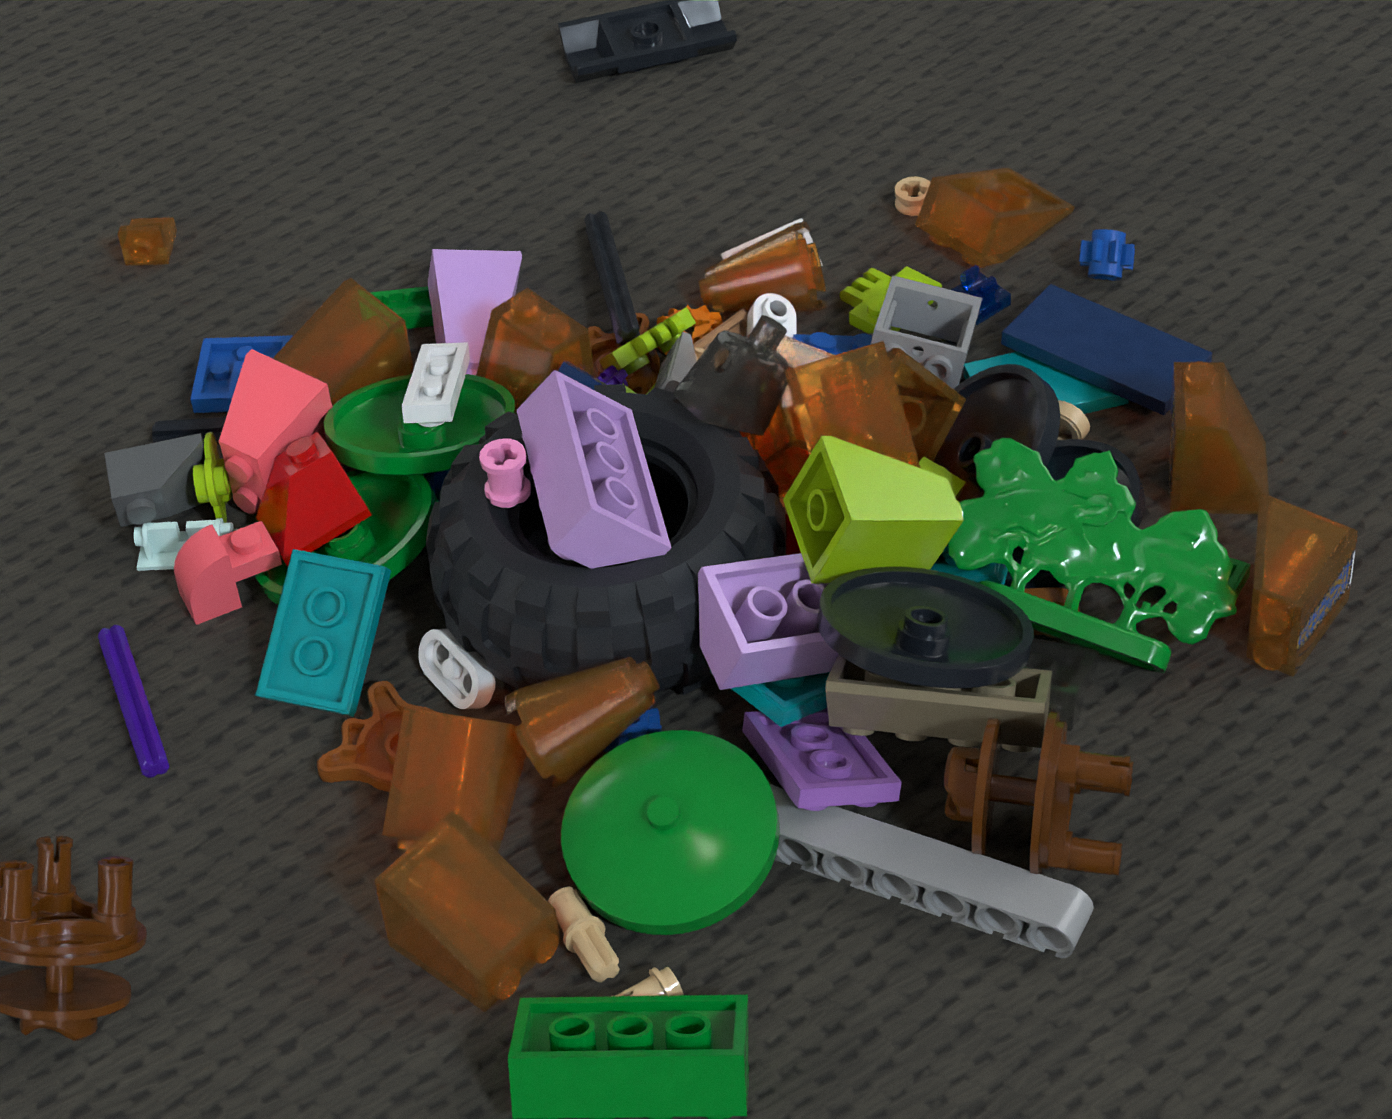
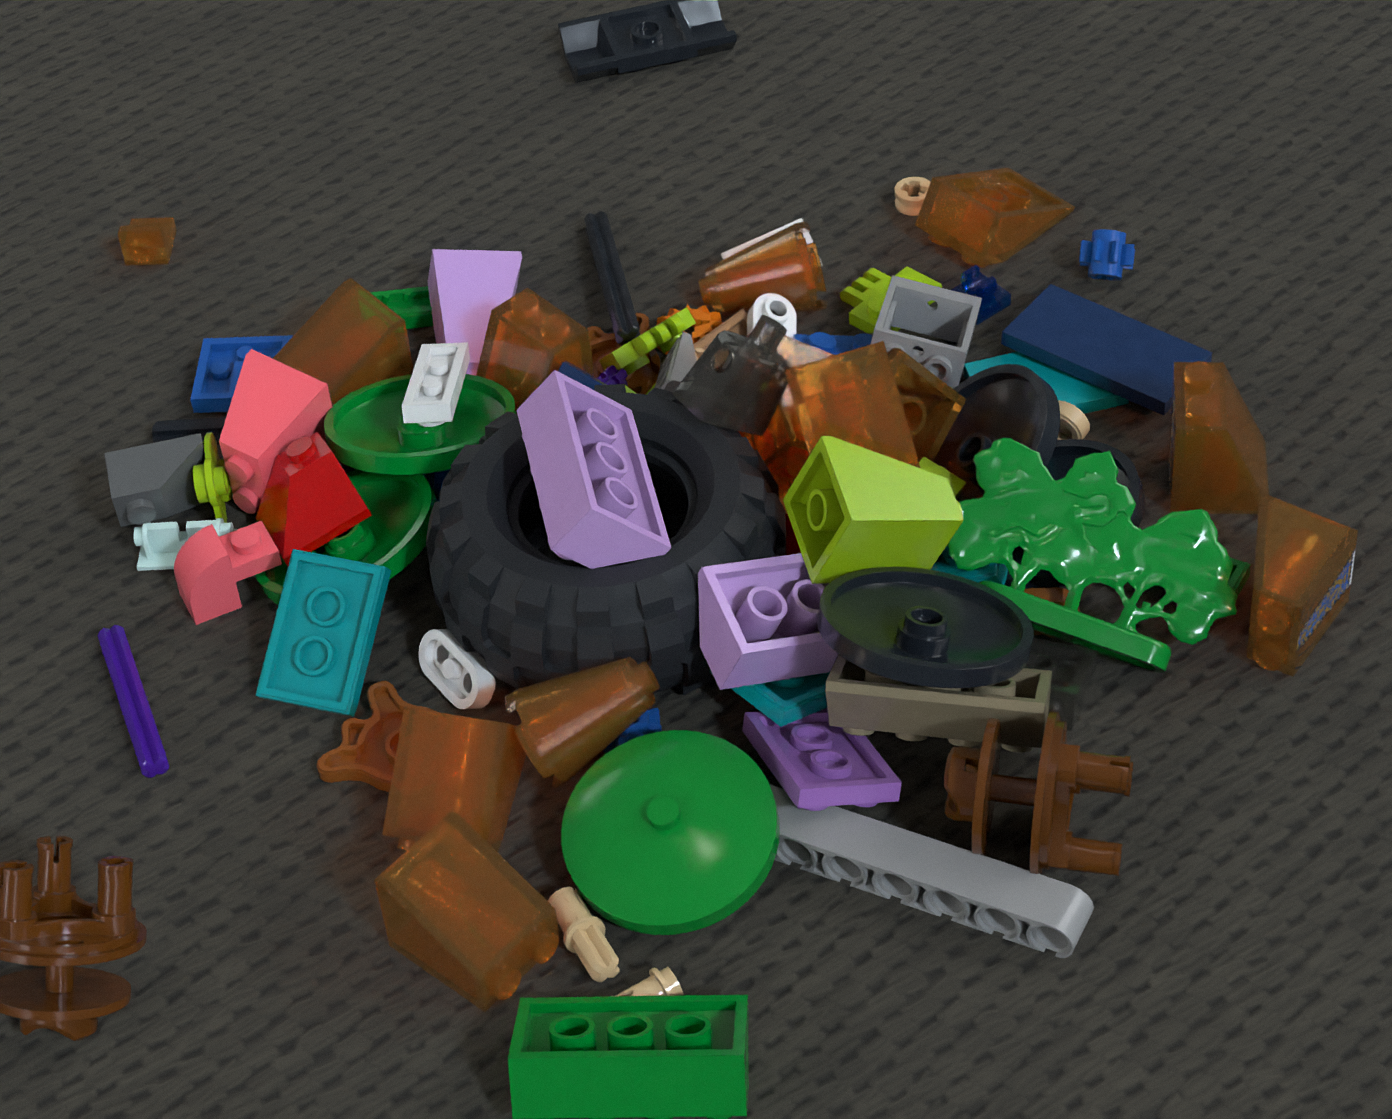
(504, 467): bright pink bush -> none

